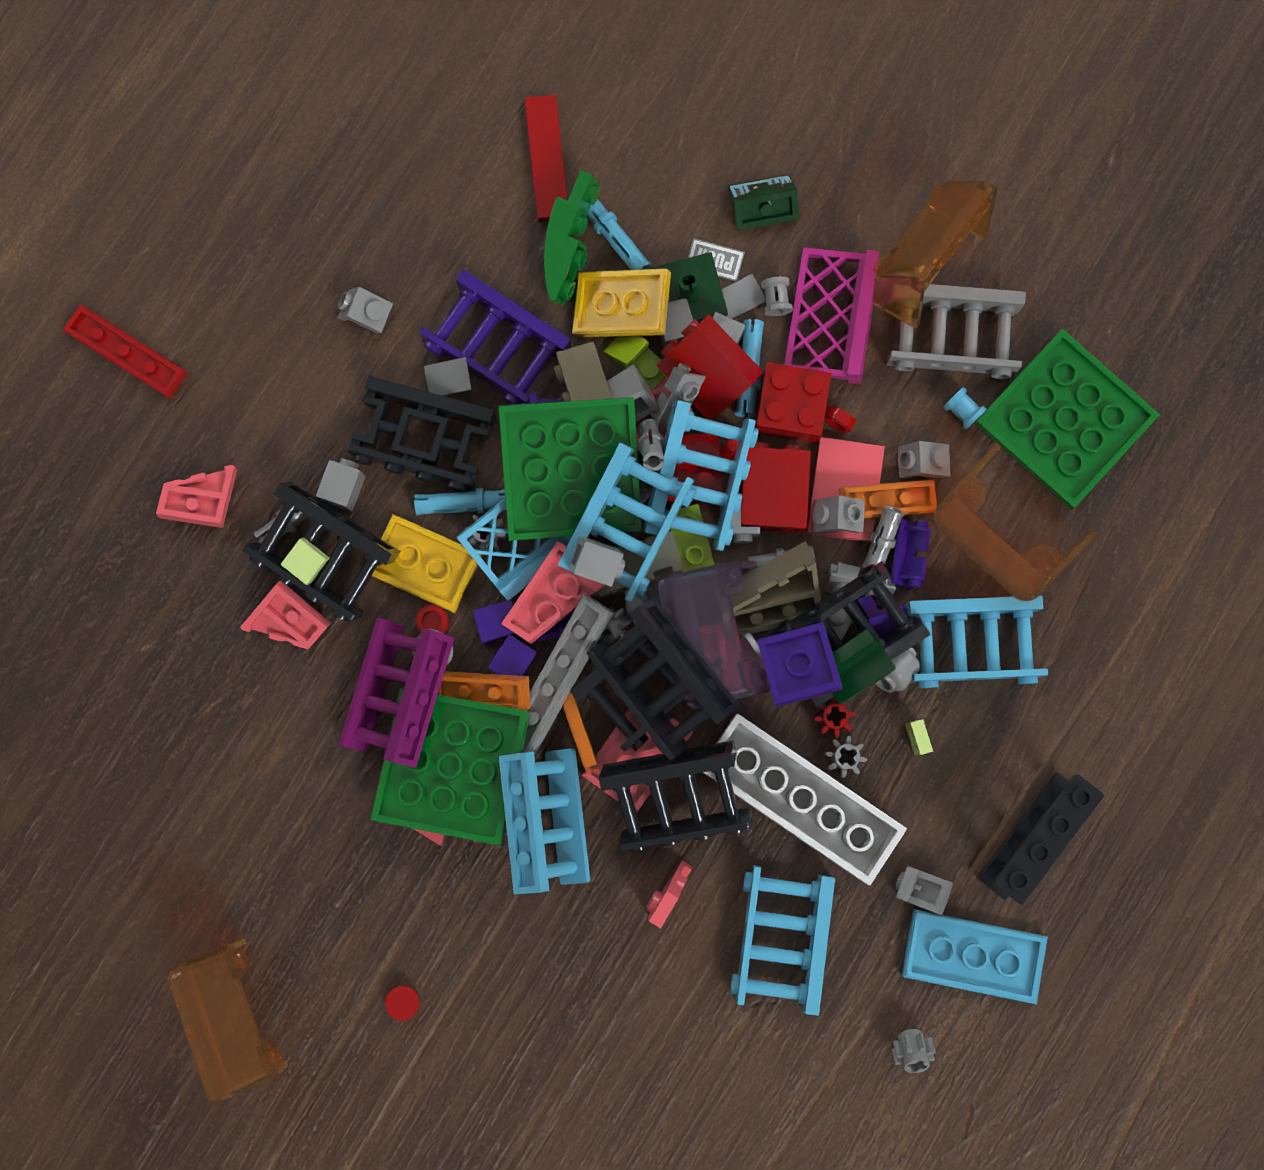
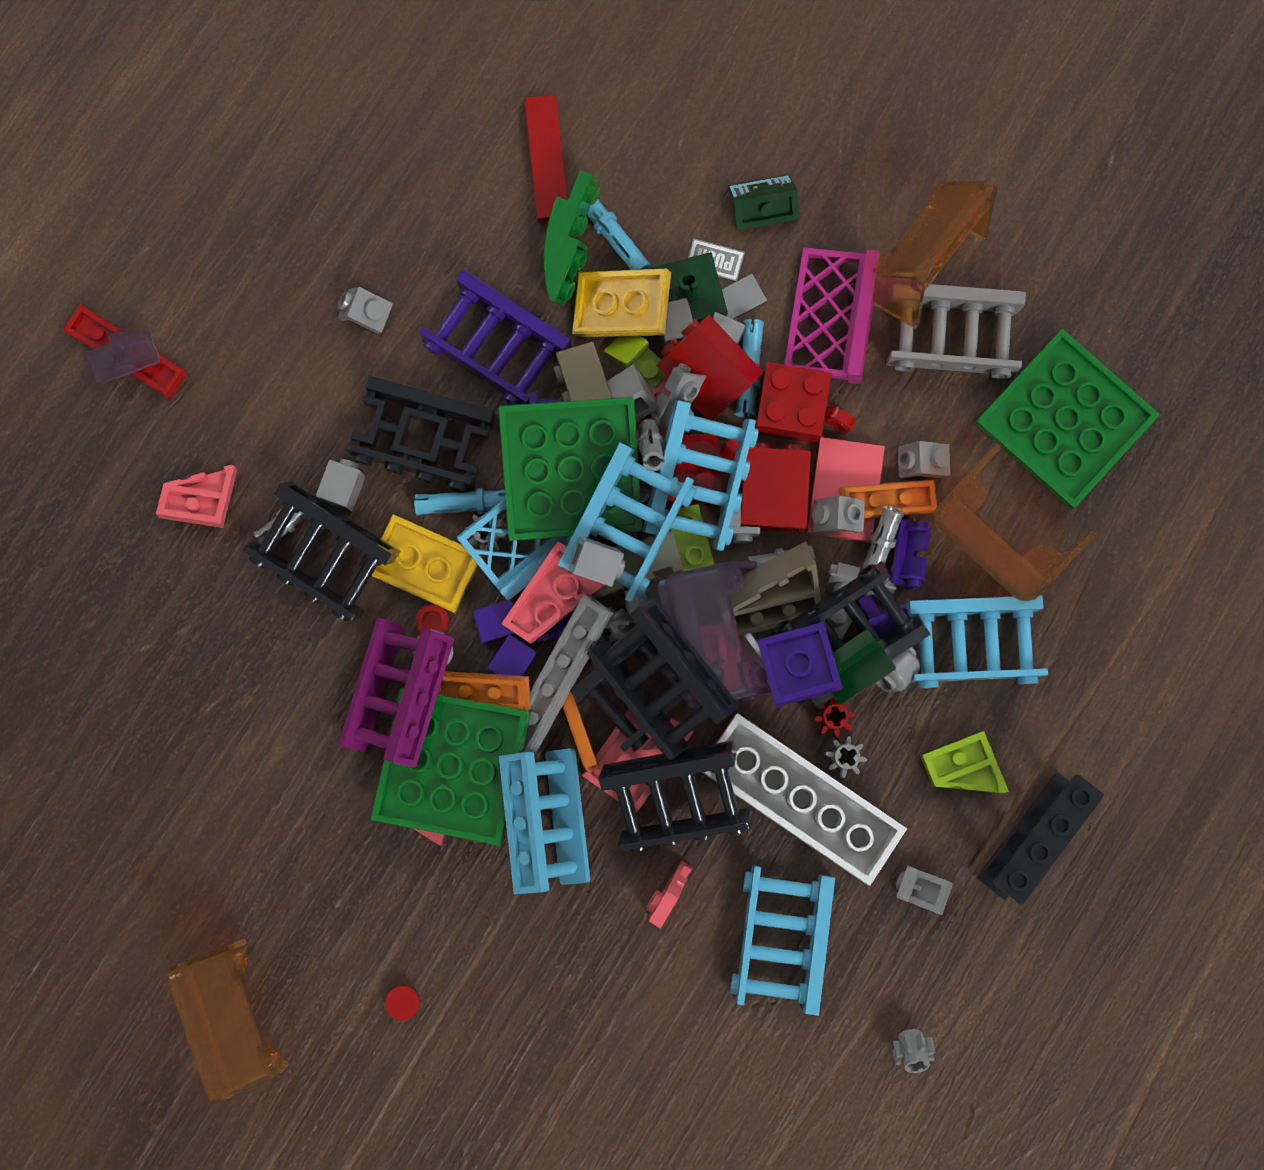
(122, 356): none -> clear purple slope
(287, 618): coral wing -> none
(305, 561): yellowish green tile -> none
(448, 377): light grey sticker -> none
(774, 285): light grey bush -> none
(919, 737): yellowish green tile -> none
(964, 408): medium azure bush -> none
(965, 765): none -> lime wing
(974, 956): medium azure tile -> none

